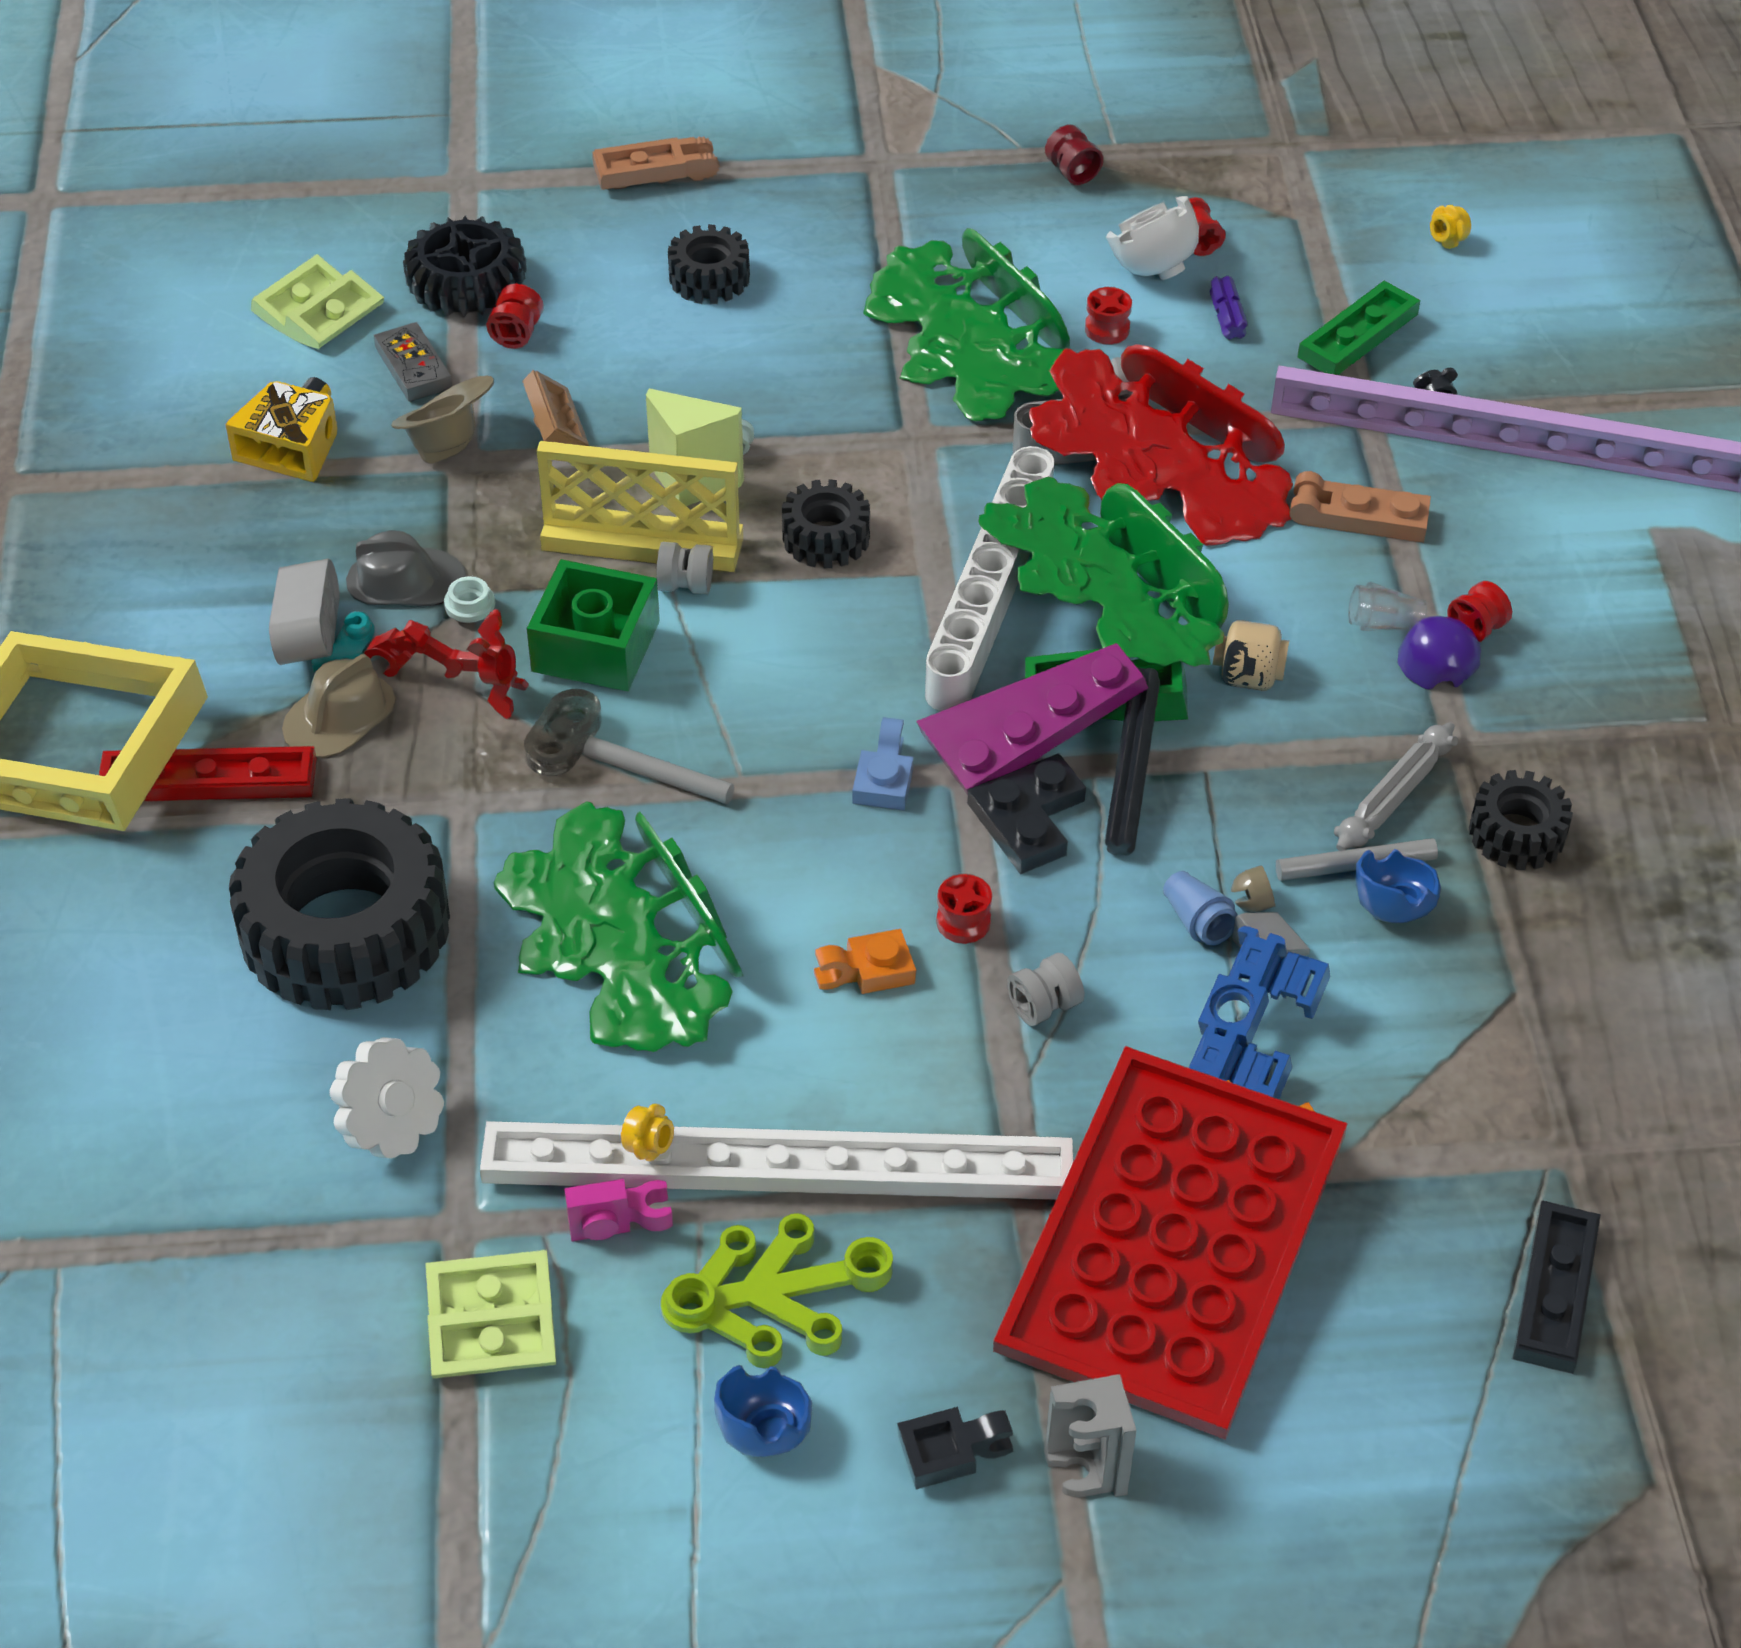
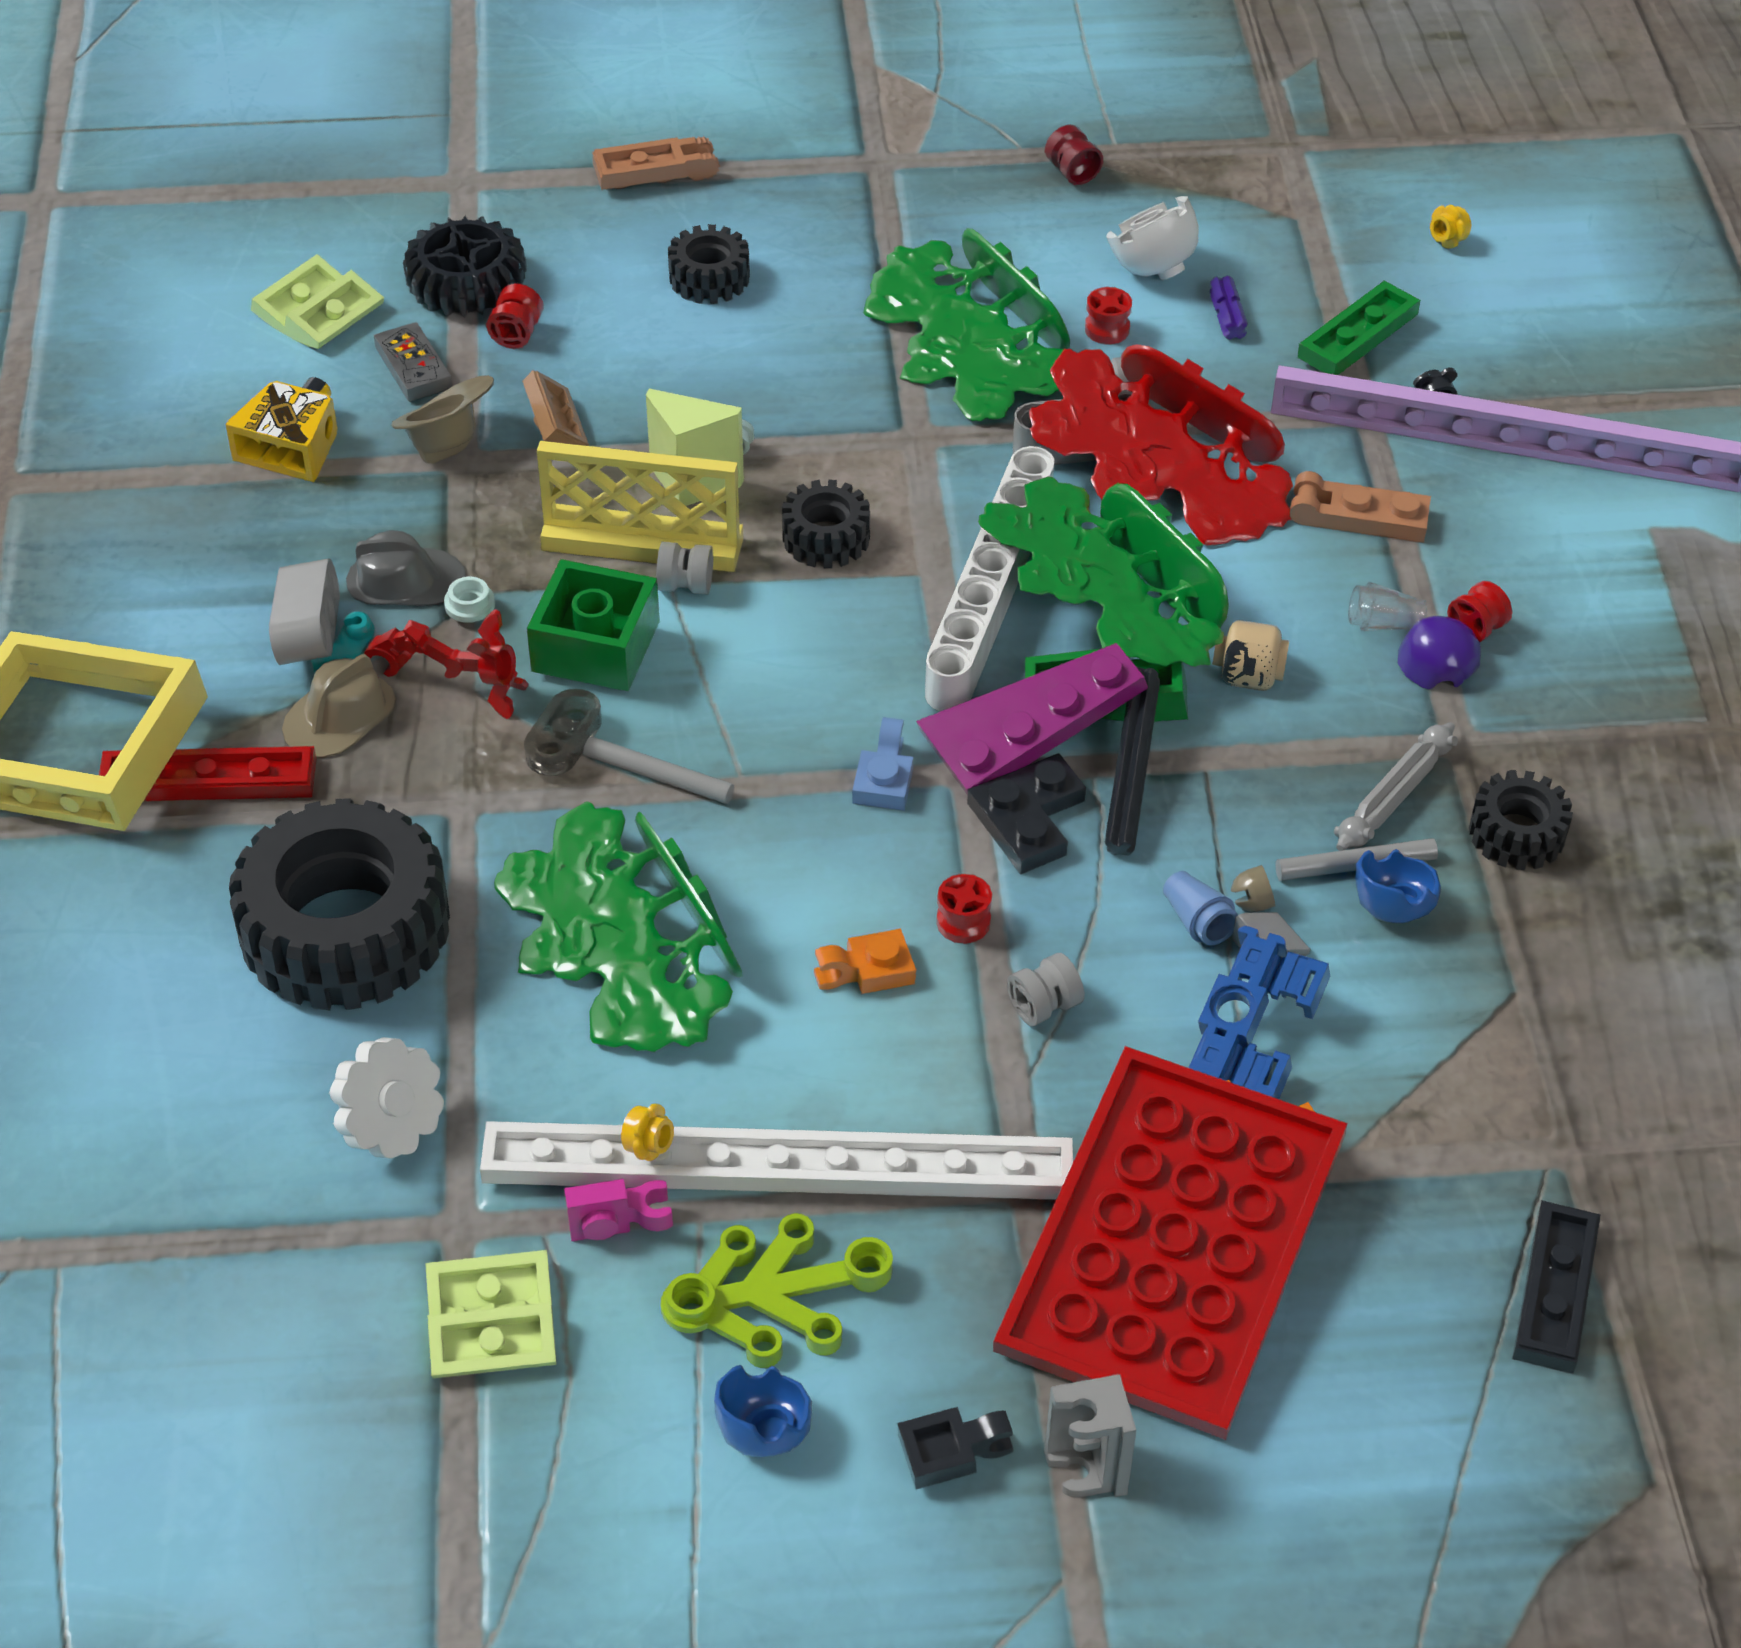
(1210, 231): red bush -> none

